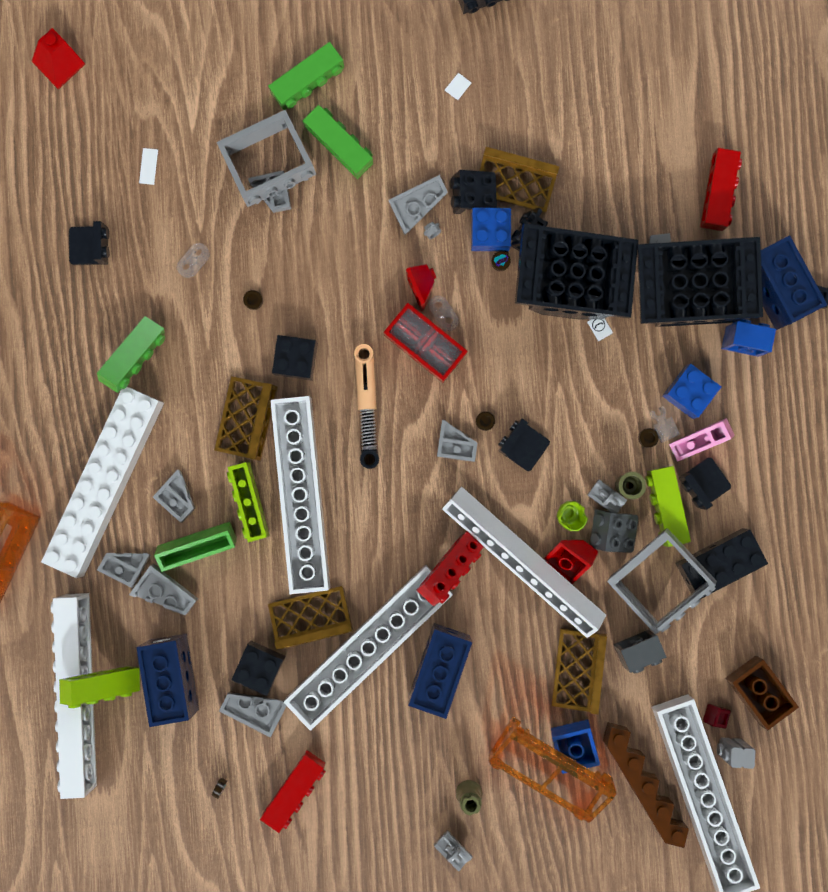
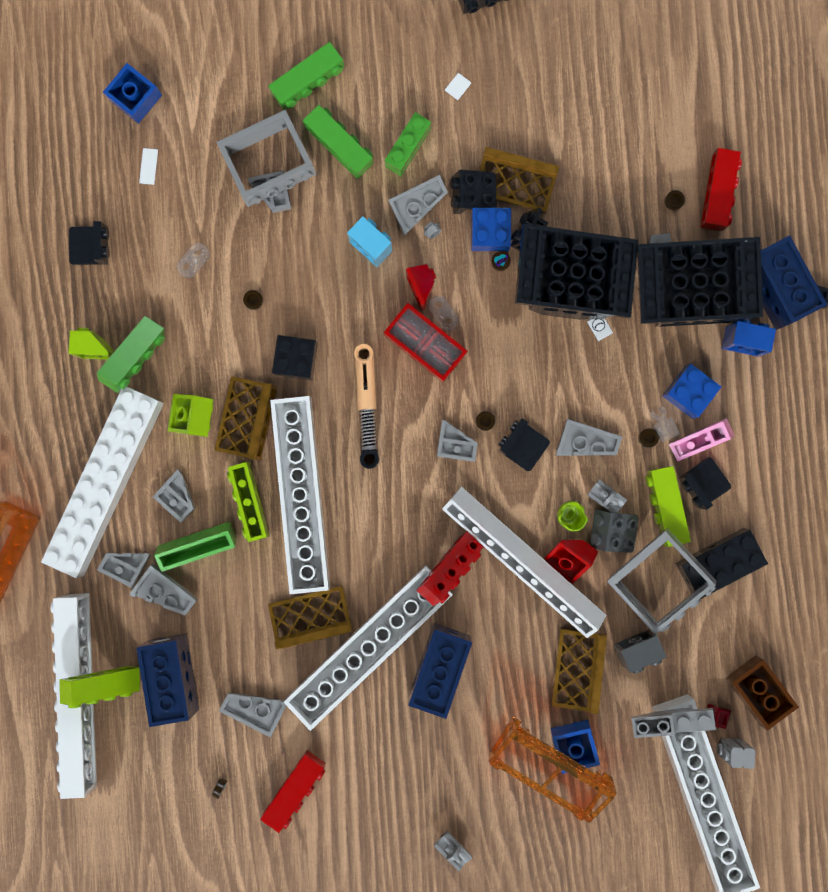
(56, 58): red slope -> none
(88, 345): none -> lime slope
(132, 93): none -> blue brick
(190, 415): none -> lime slope
(258, 668): black brick -> none
(370, 241): none -> medium azure brick
(408, 144): none -> bright green brick
(467, 791): olive plant -> none
(586, 440): none -> light grey wing
(636, 482): olive plant -> none
(644, 785): reddish brown brick -> none
(673, 721): none -> light grey slope
(674, 200): none -> dark brown tile

